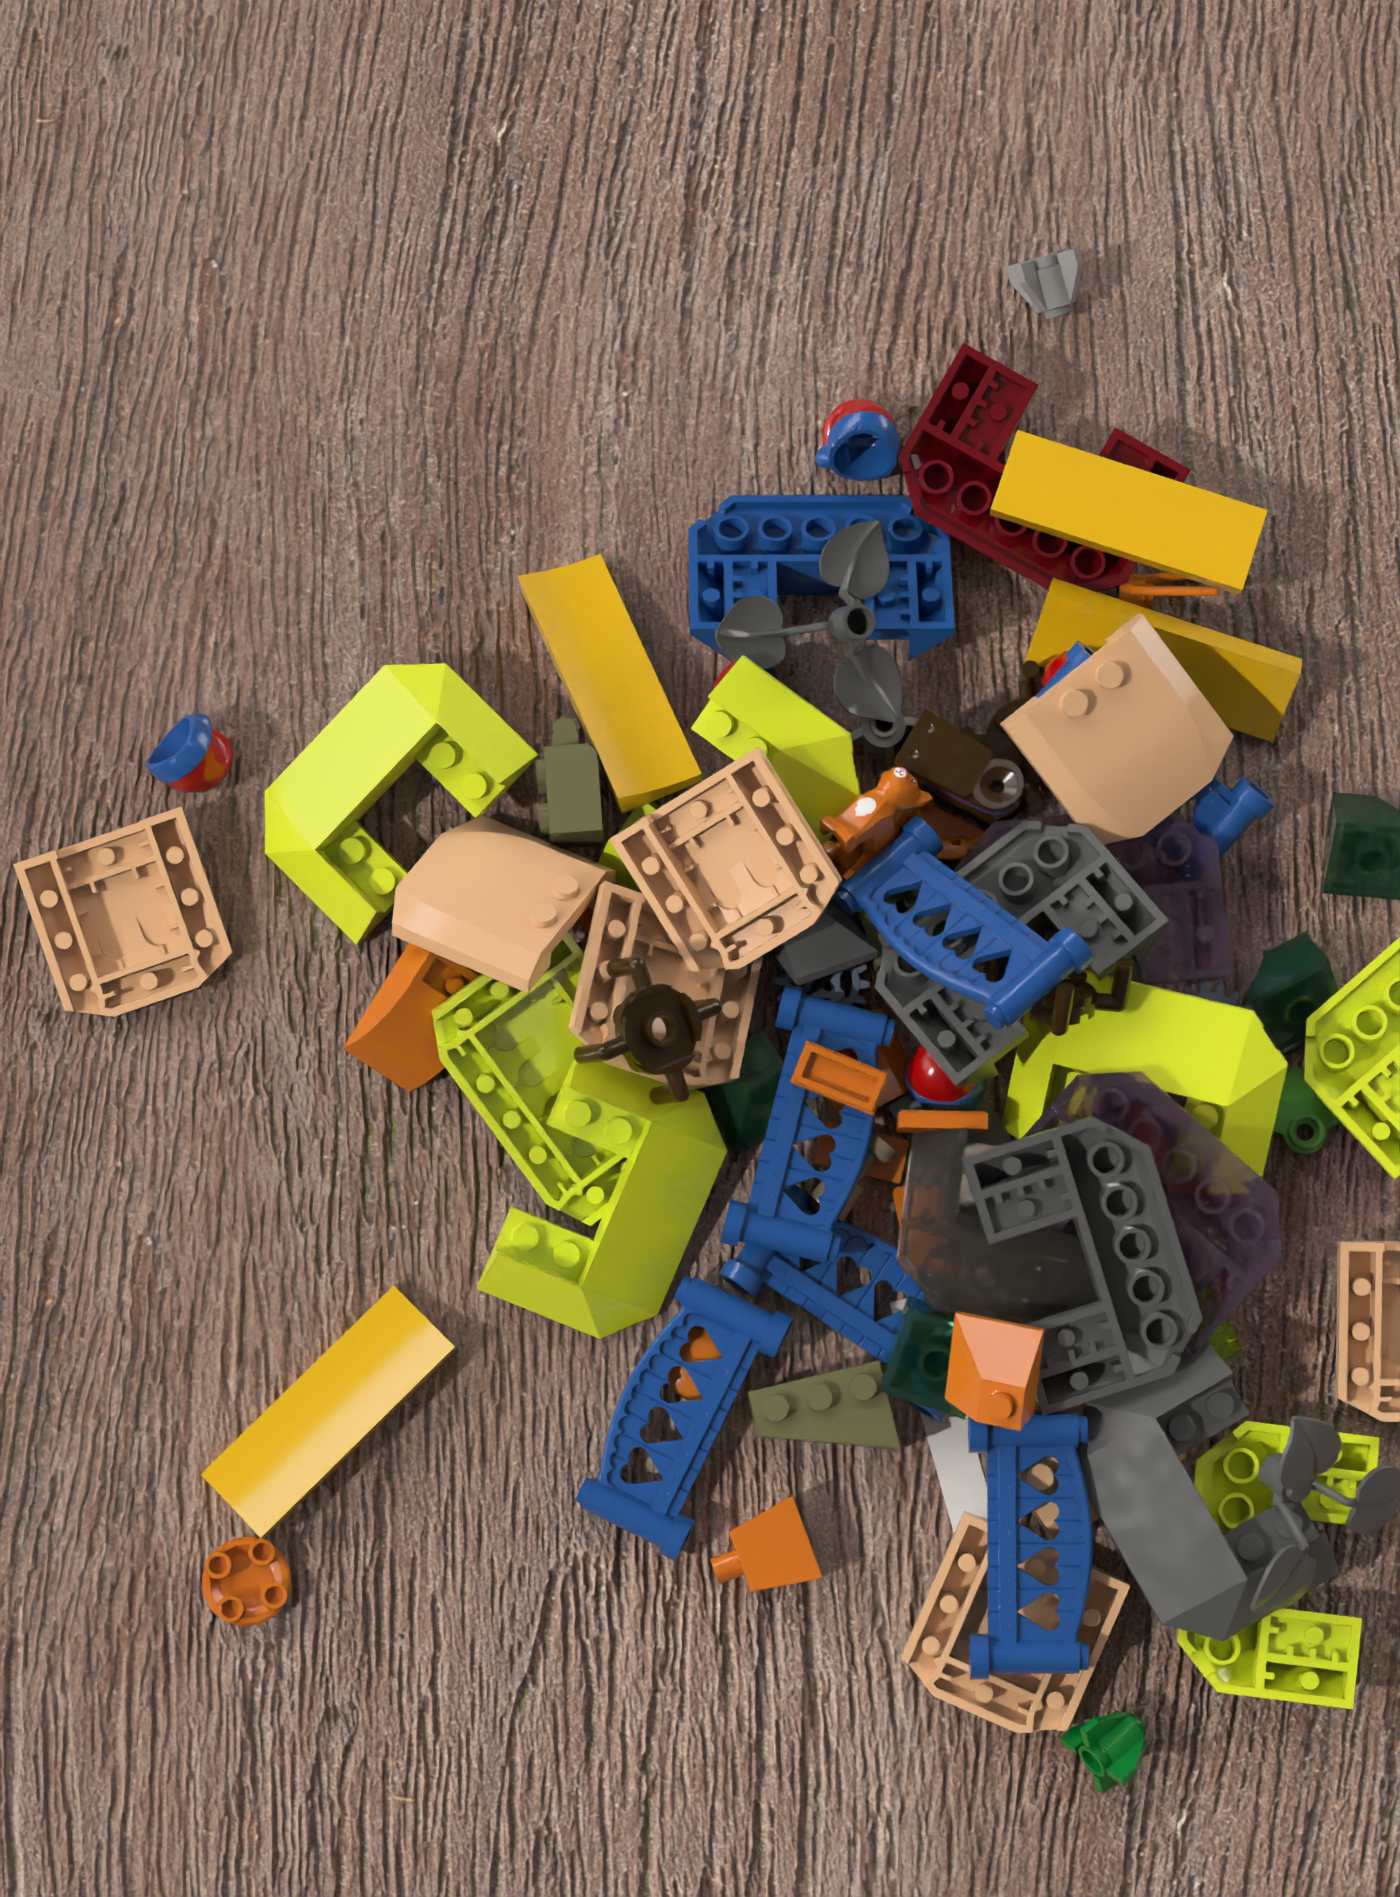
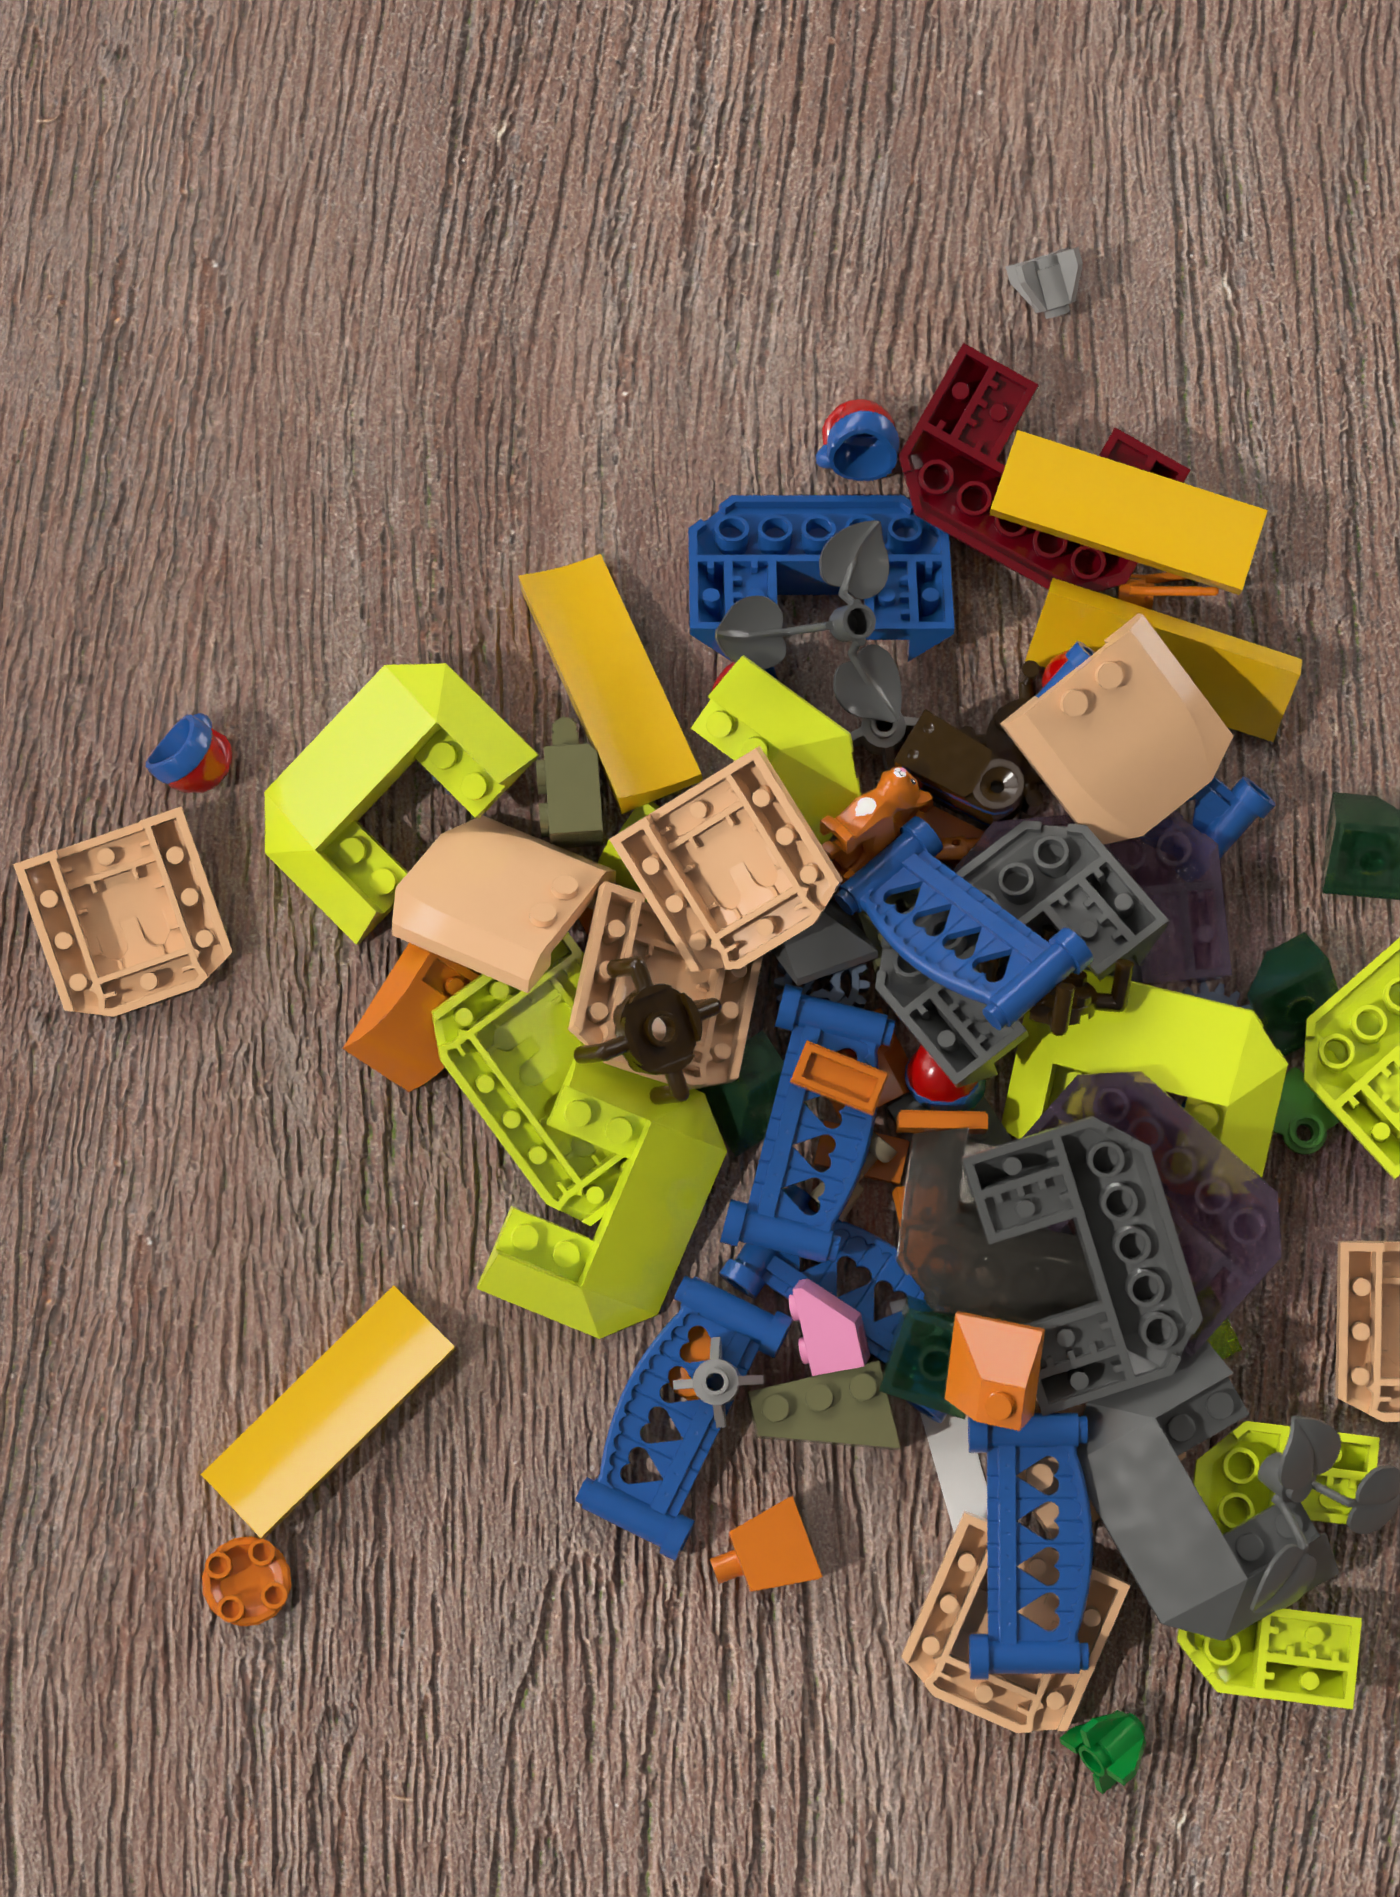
(731, 1386): none -> light grey brick
(830, 1329): none -> bright pink slope

